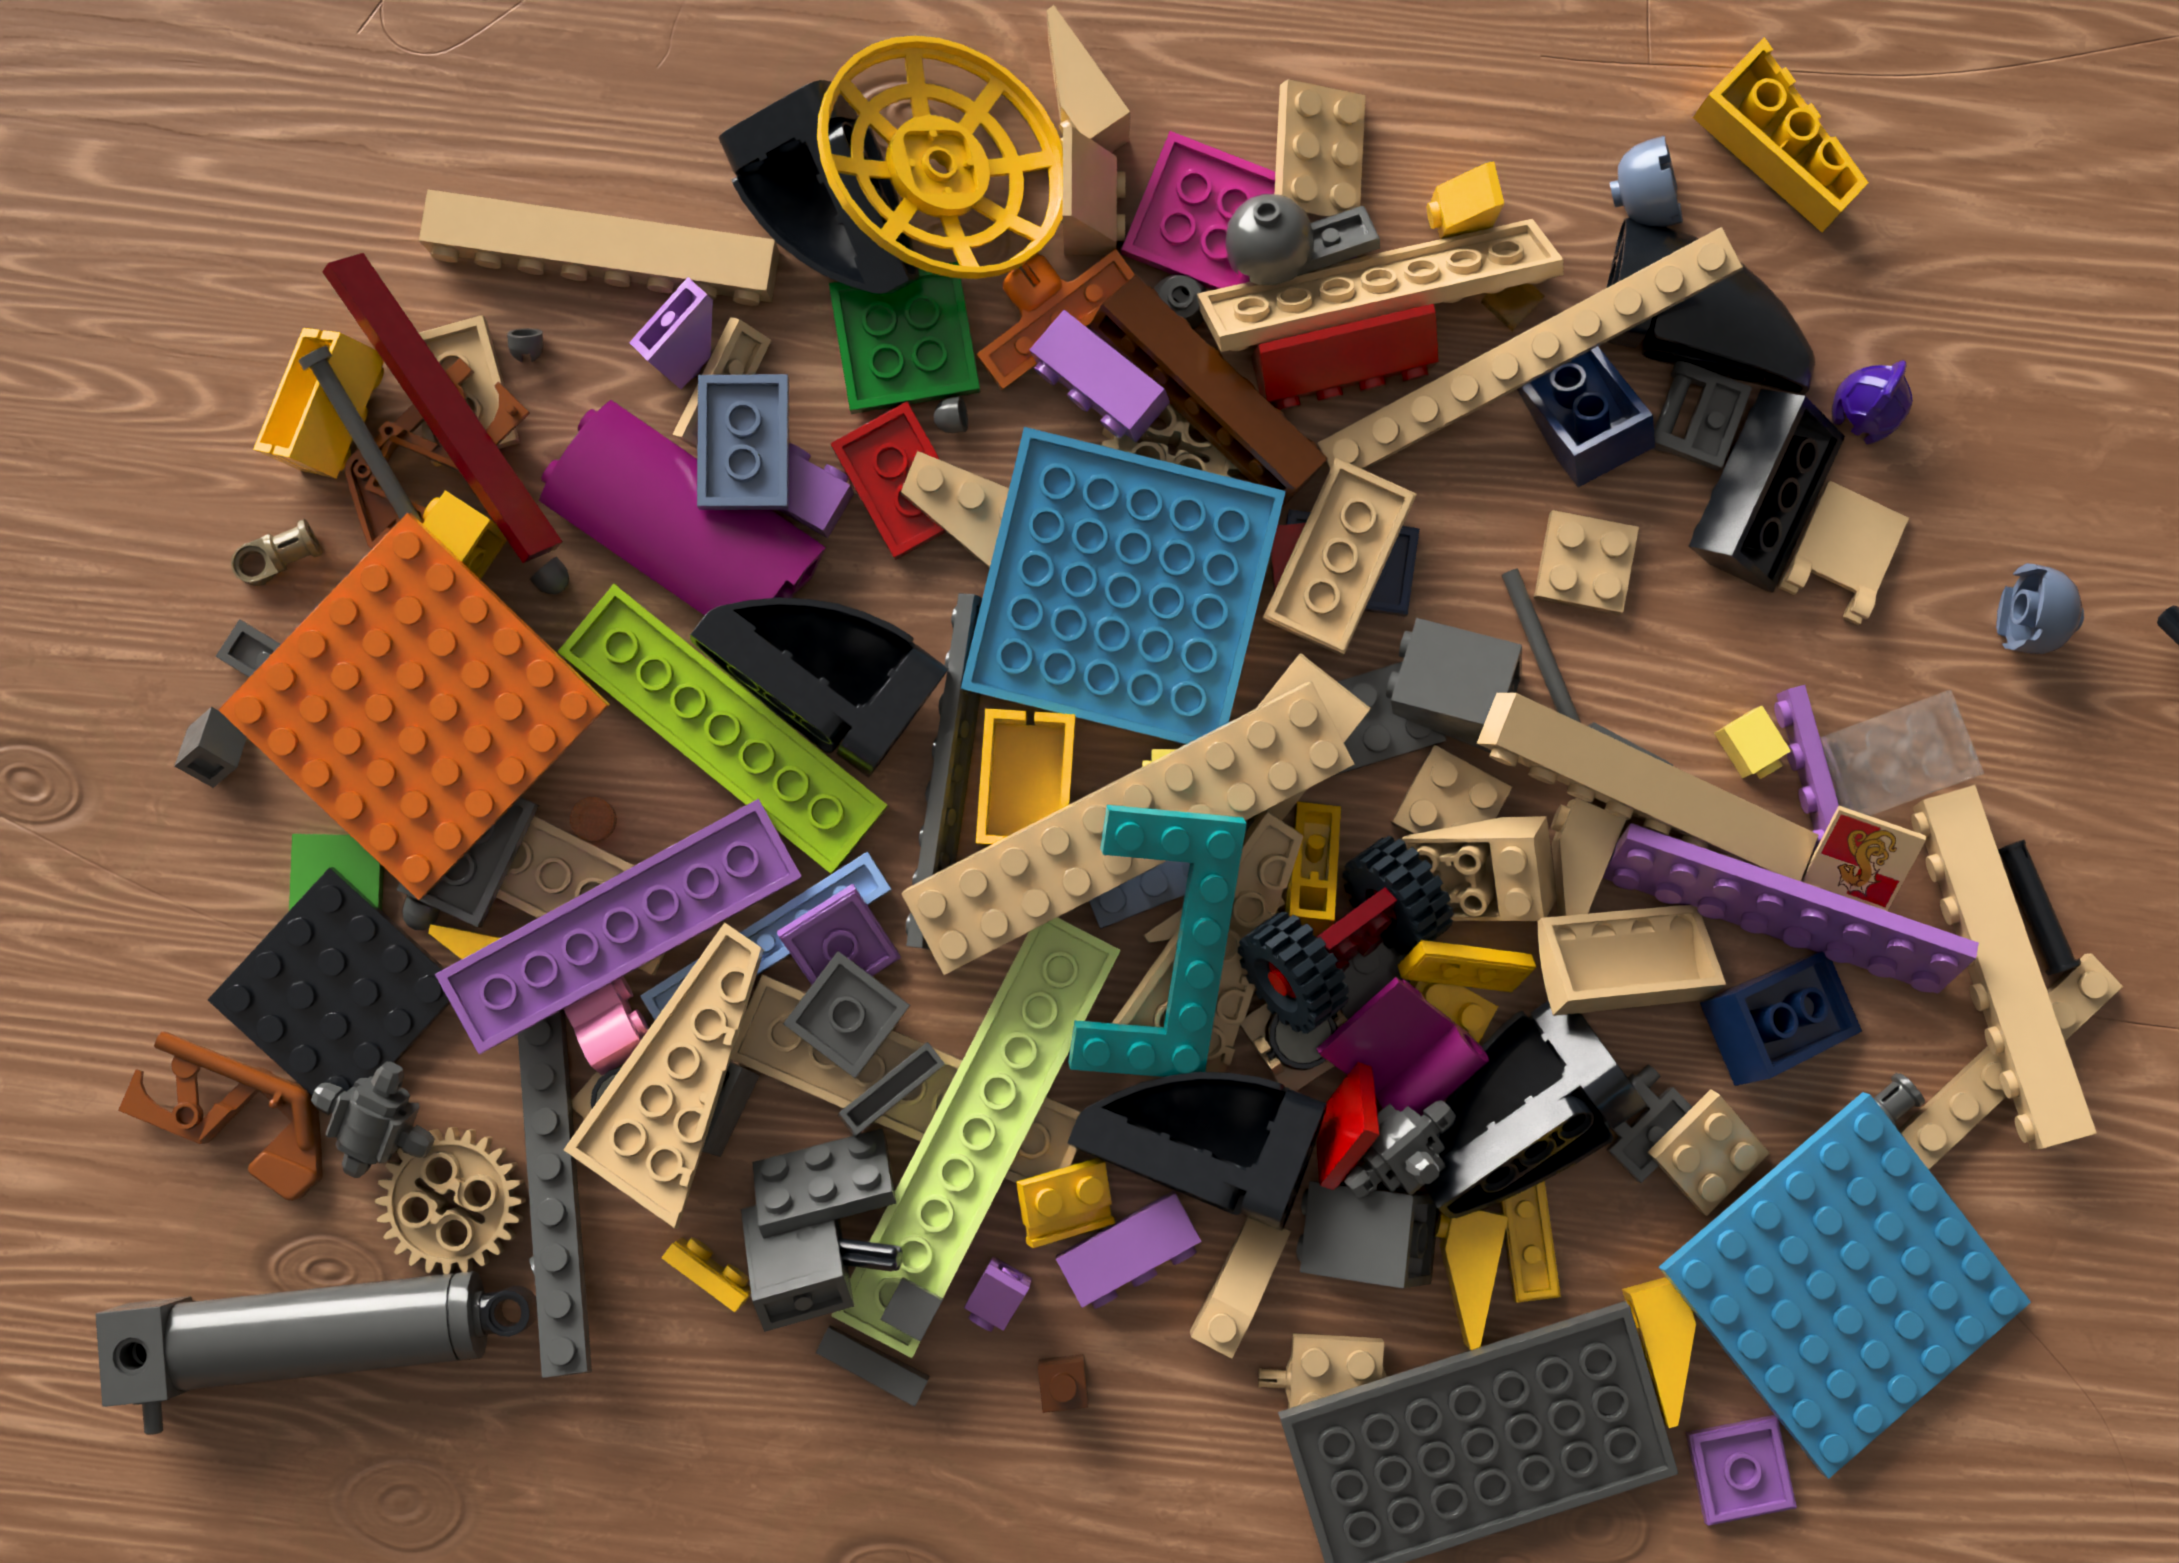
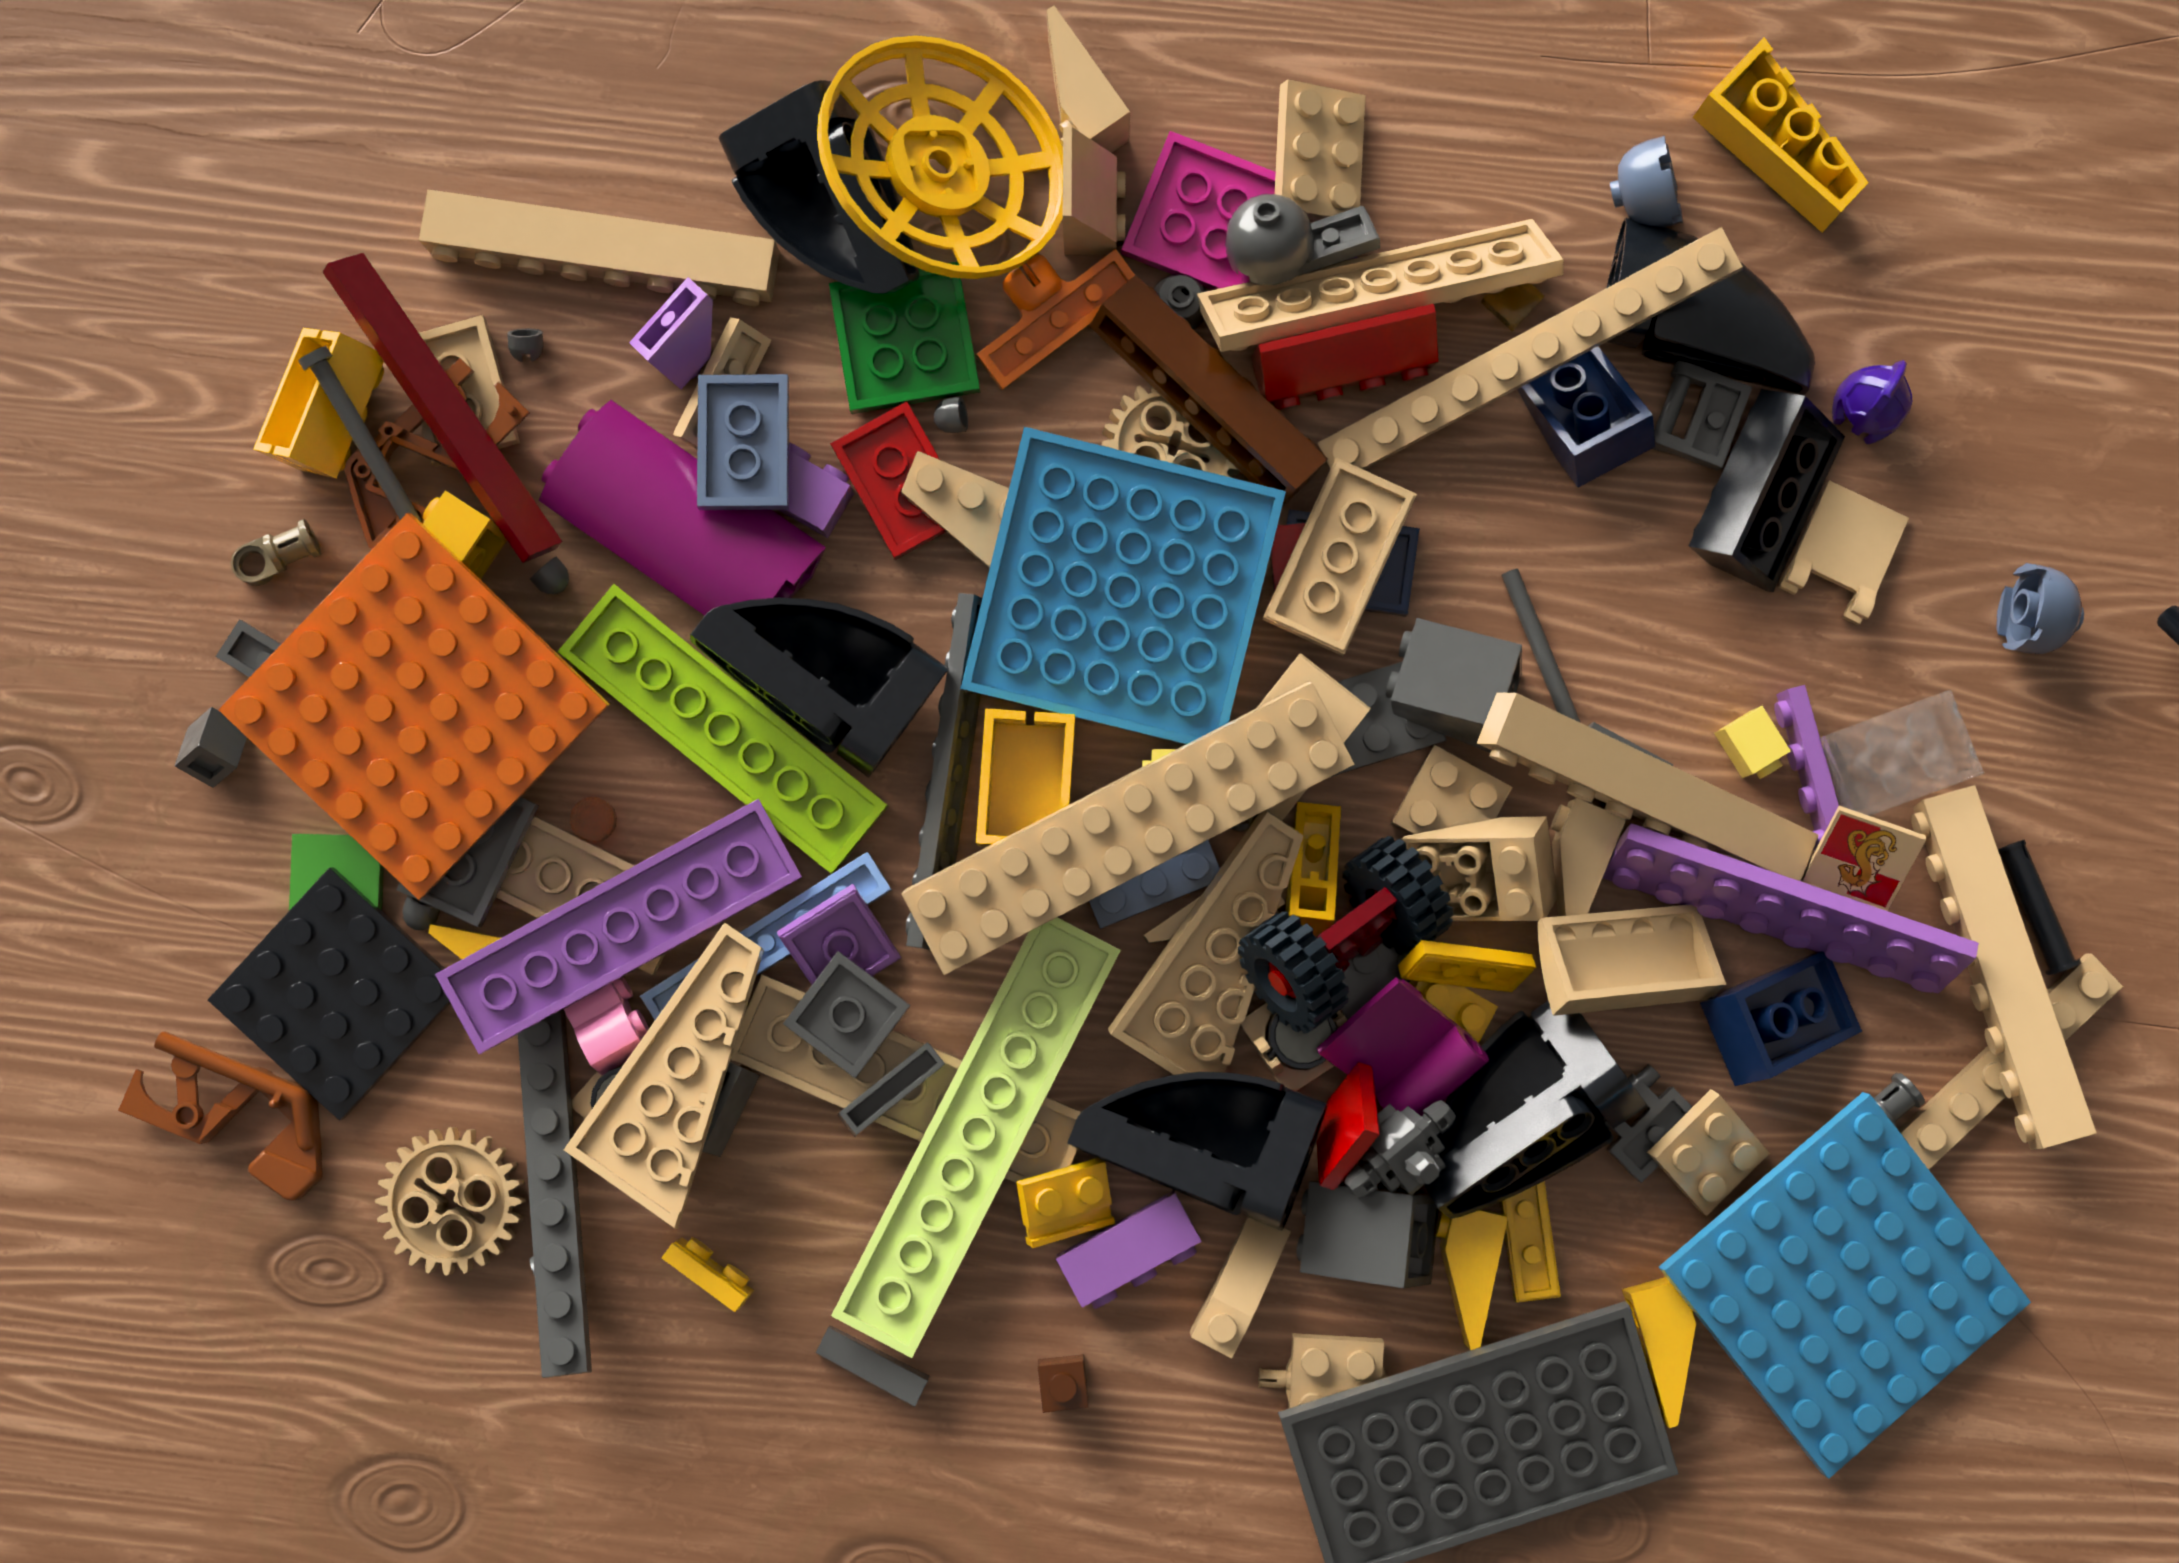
(182, 1345): dark grey piece -> none
(372, 1120): dark grey piece -> none
(806, 1269): dark grey piece -> none
(823, 1183): dark grey plate -> none
(911, 1309): dark grey tile -> none
(997, 1295): medium lavender slope -> none
(1098, 377): medium lavender brick -> none
(1214, 853): teal plate -> none
(1466, 202): yellow slope -> none
(1586, 562): tan plate -> none
(1741, 1470): medium lavender tile -> none

